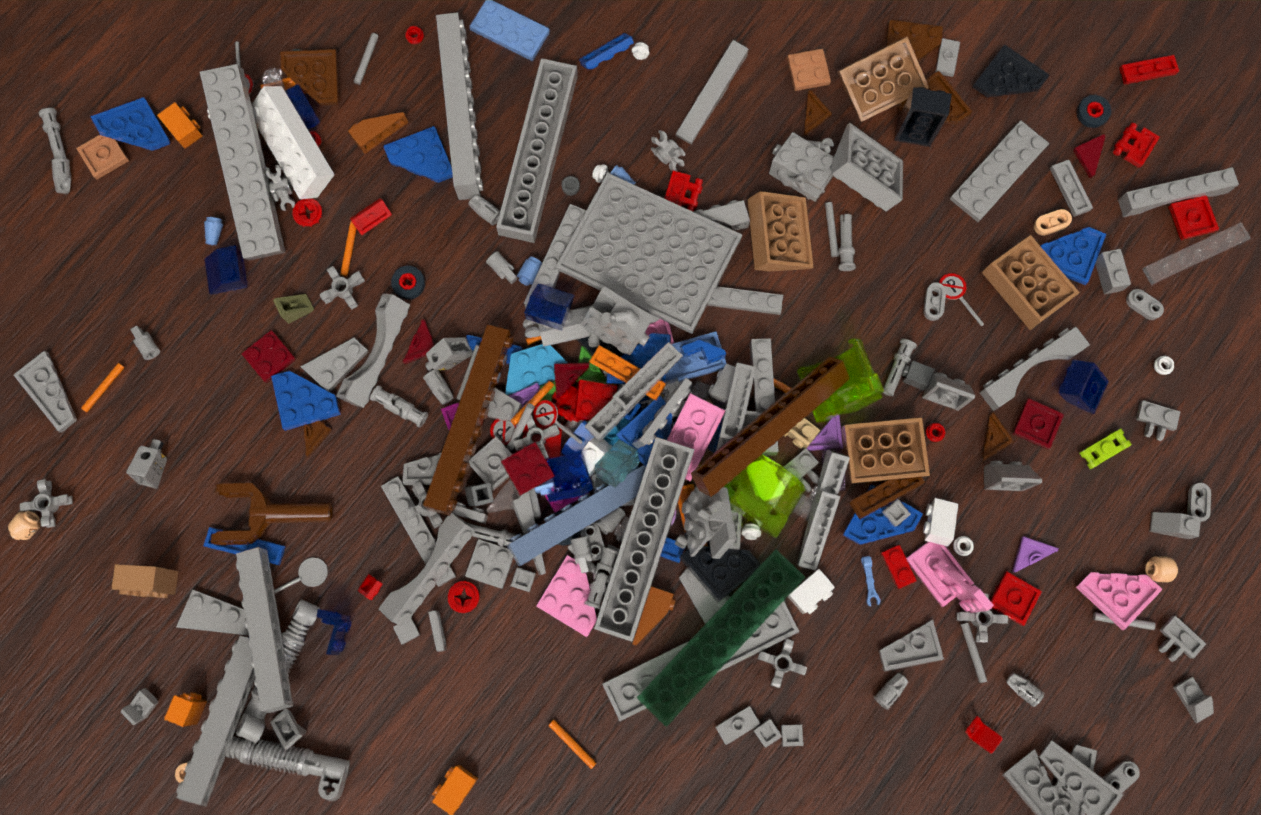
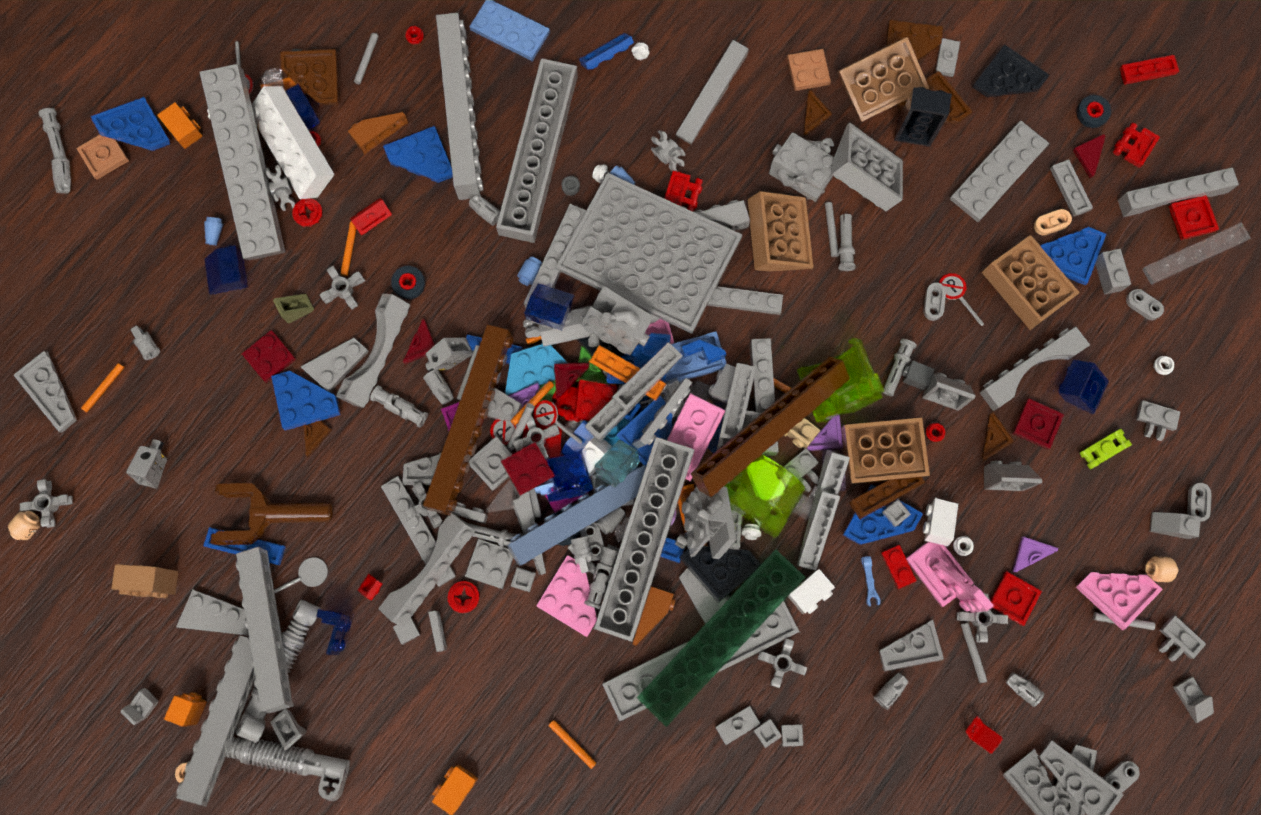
(479, 494): dark grey brick -> none
(501, 267): light grey hinge -> none

